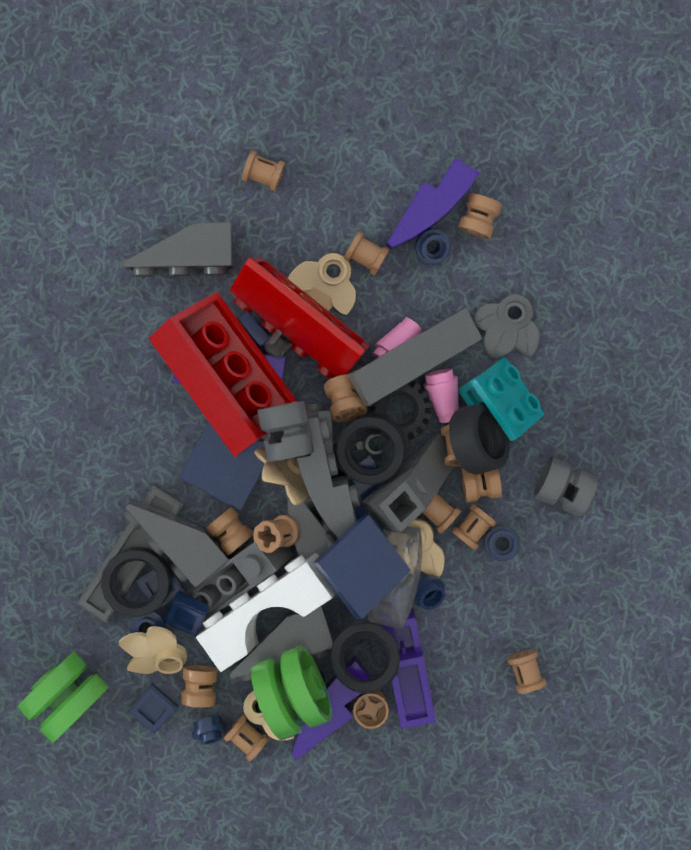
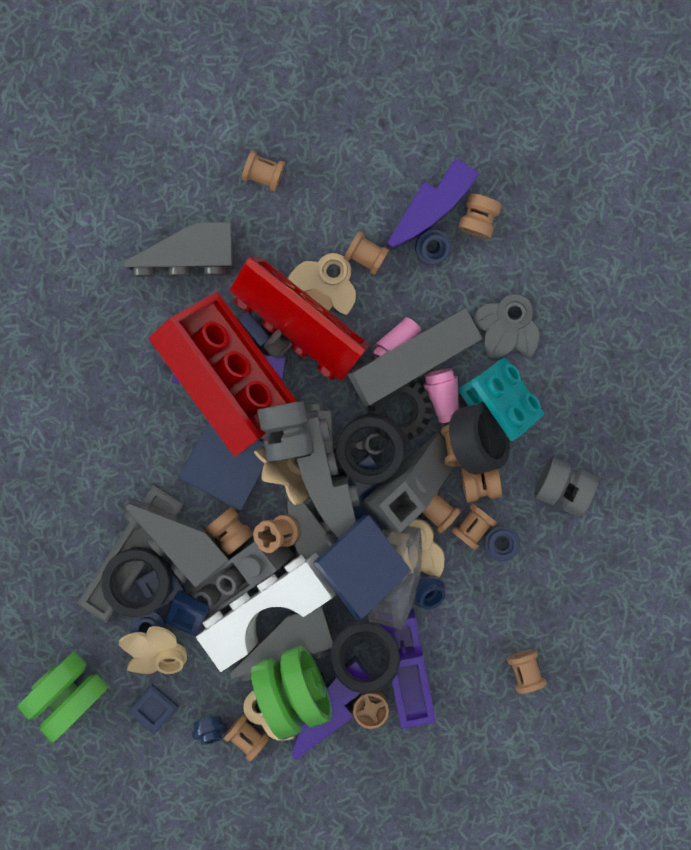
(199, 686): medium nougat wheel -> none
(345, 399): medium nougat wheel -> none

